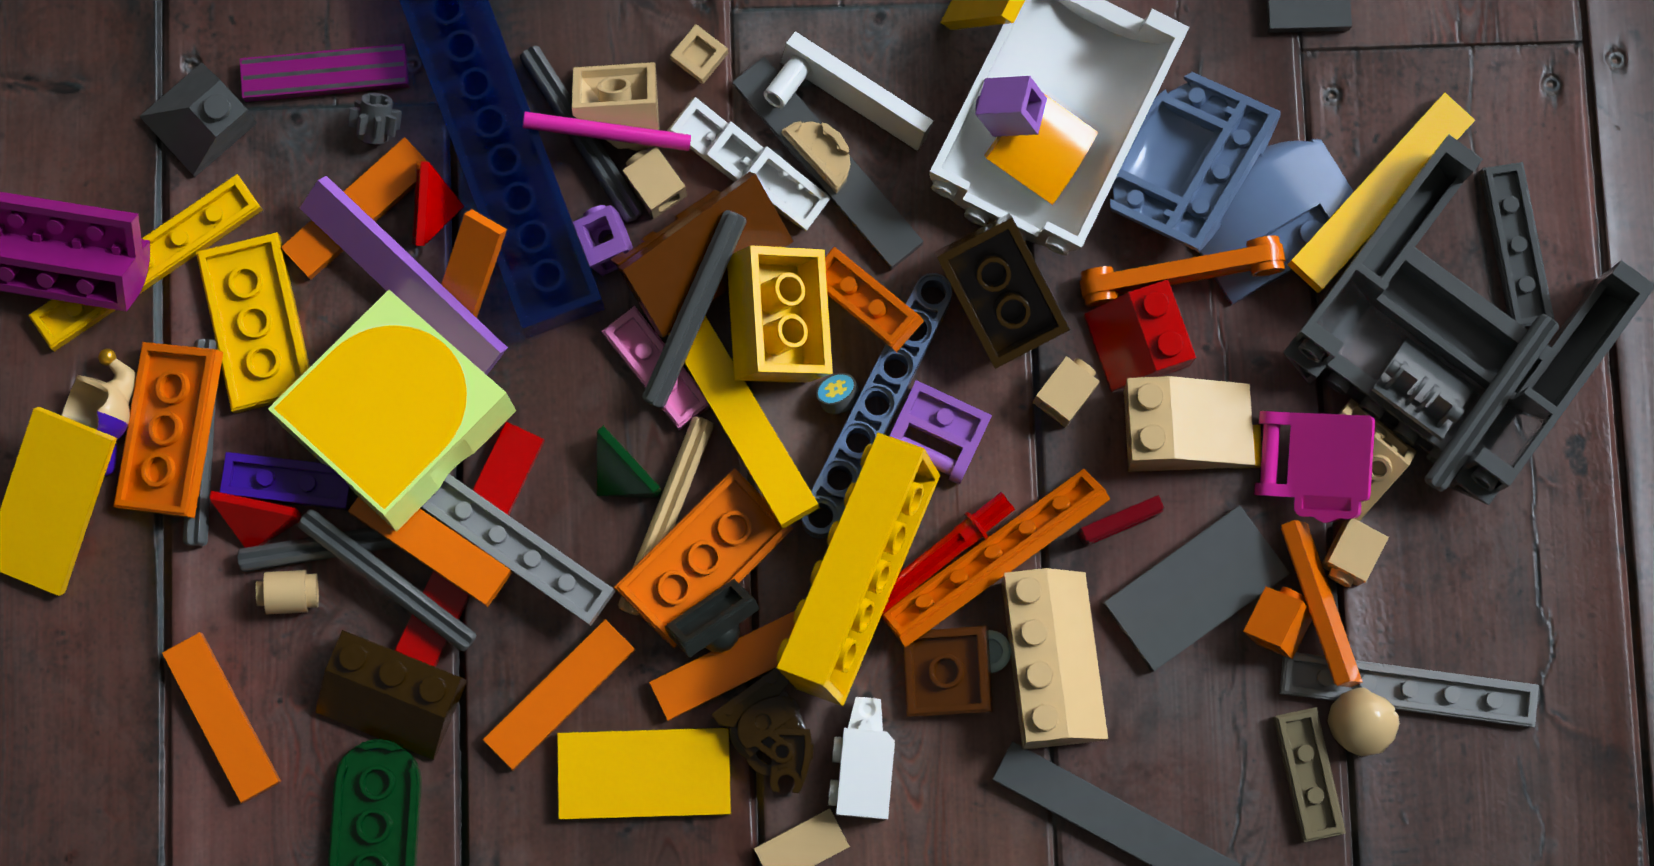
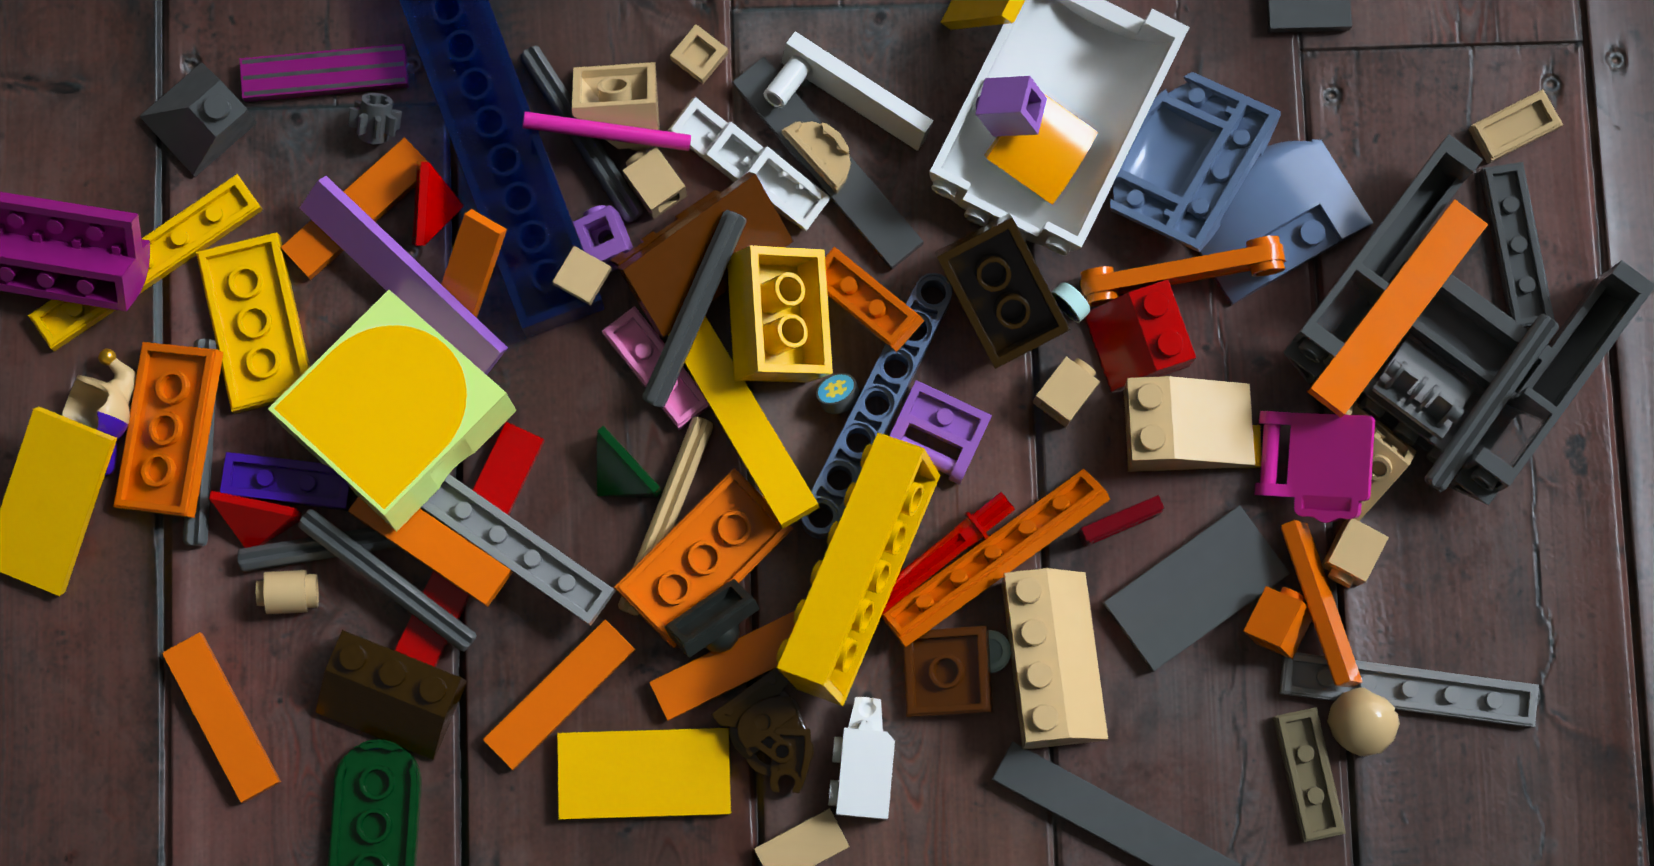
(582, 275): none -> tan tile
(1071, 302): none -> light aqua tile
(1377, 194): yellow tile -> none
(1397, 308): none -> orange tile
(1515, 126): none -> tan tile

